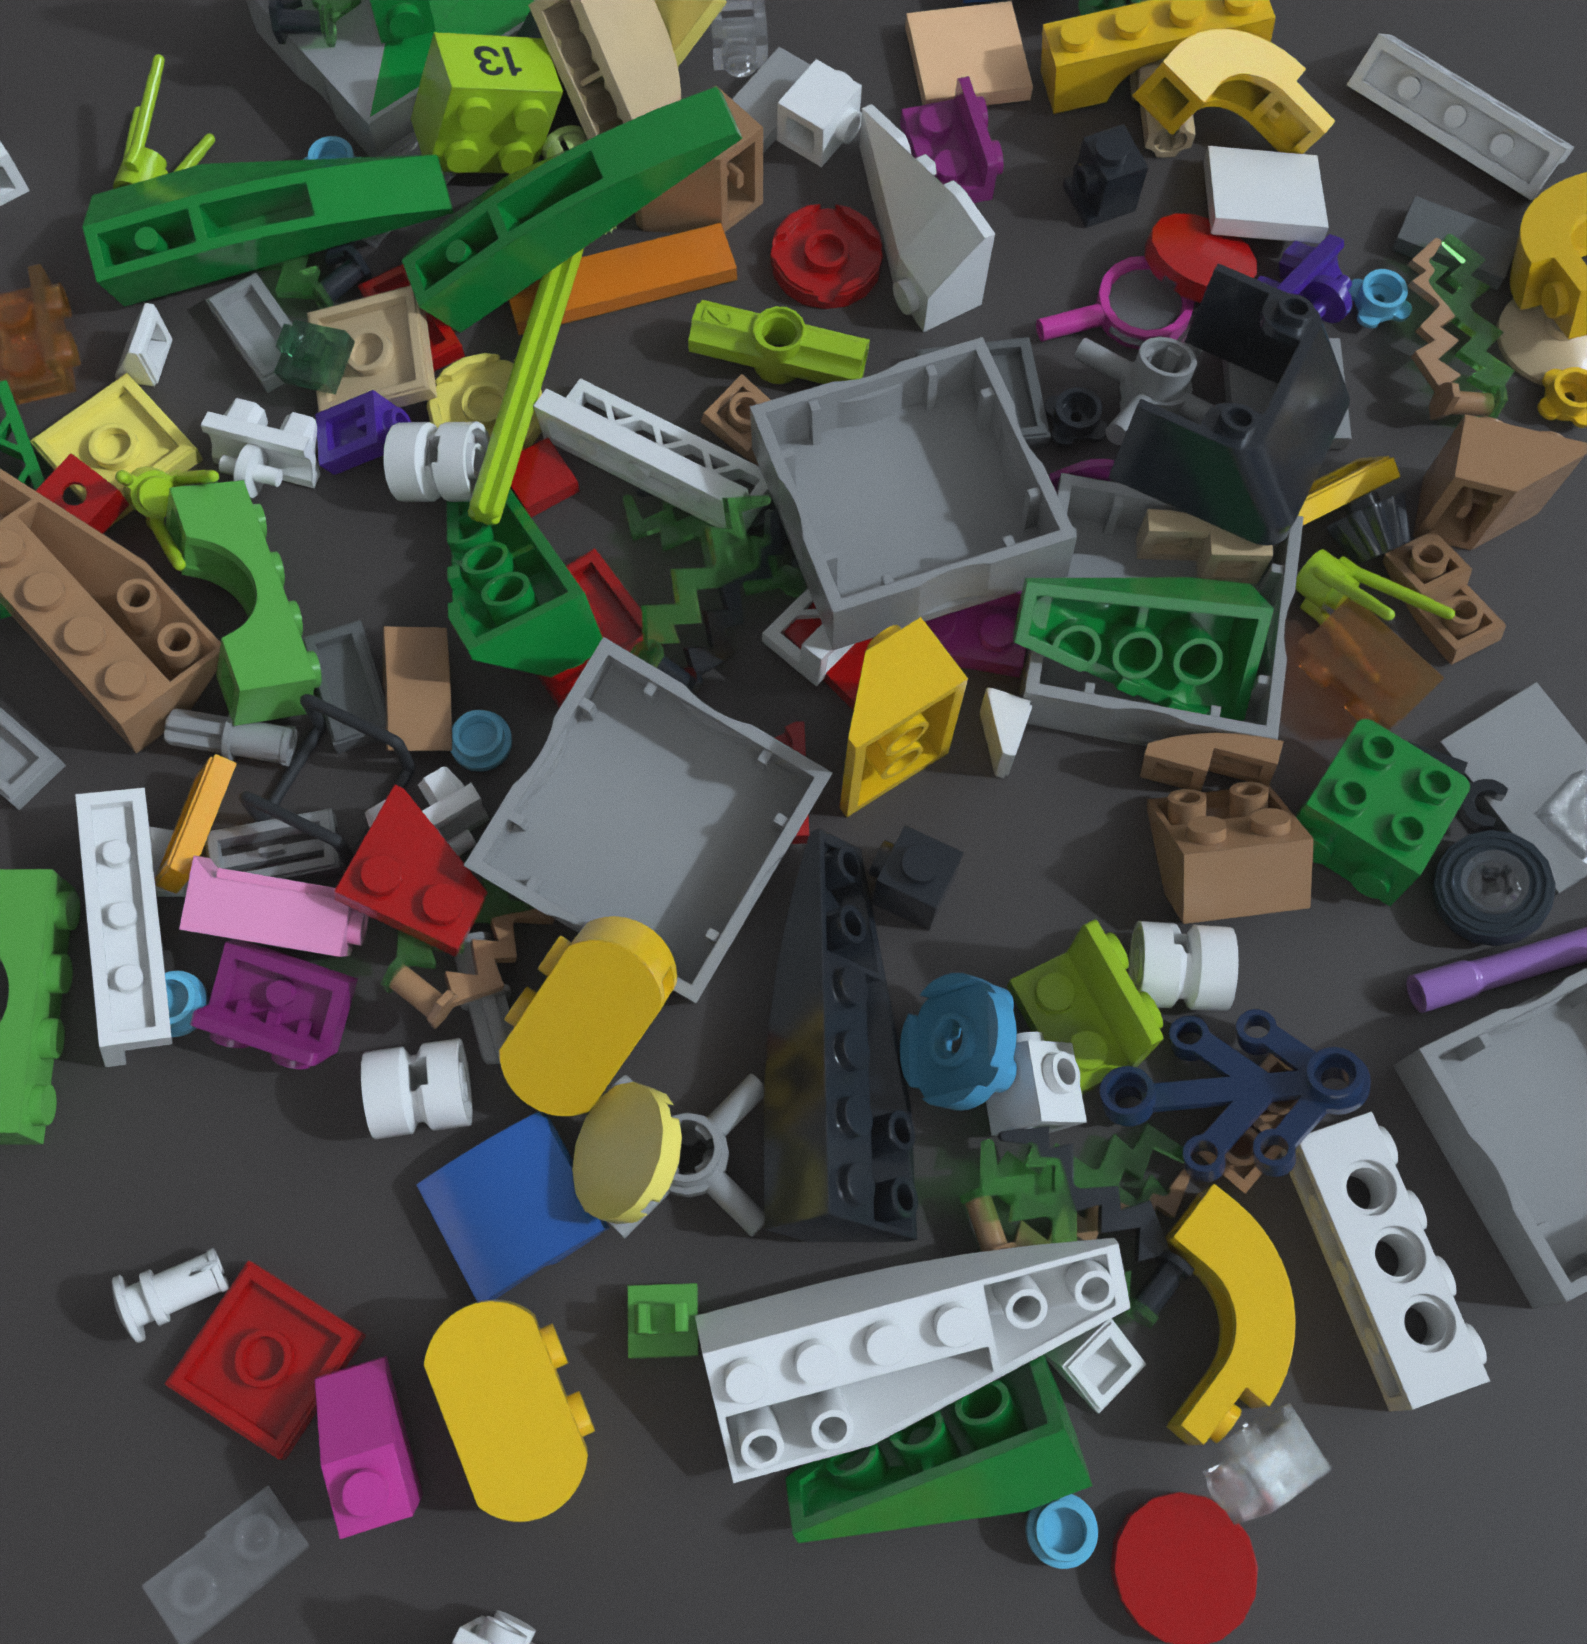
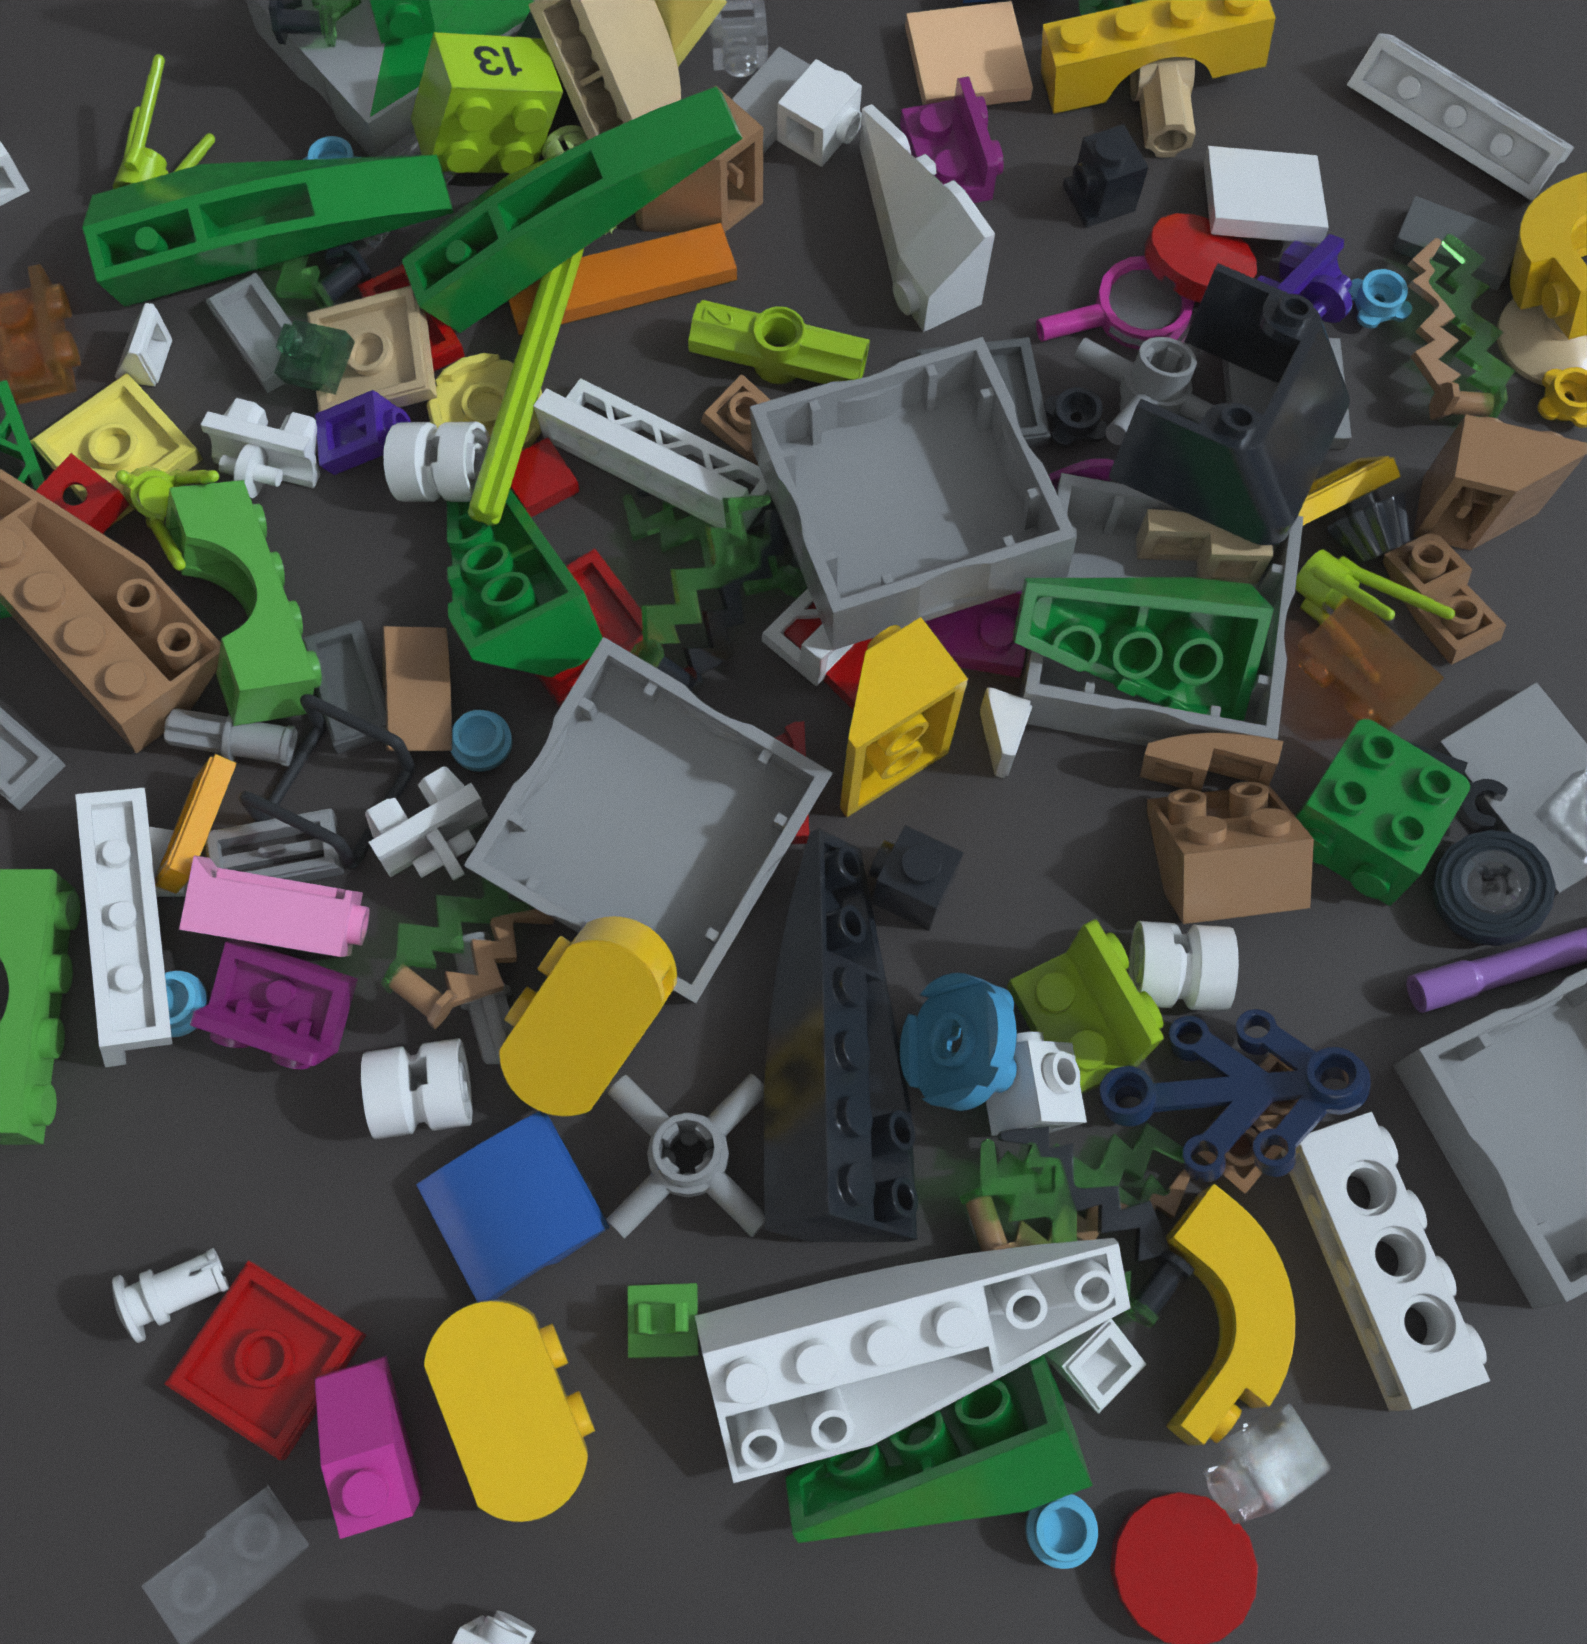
(412, 878): red wing -> none
(626, 1153): light yellow tile -> none
(826, 256): red tile -> none
(1242, 76): yellow arch -> none

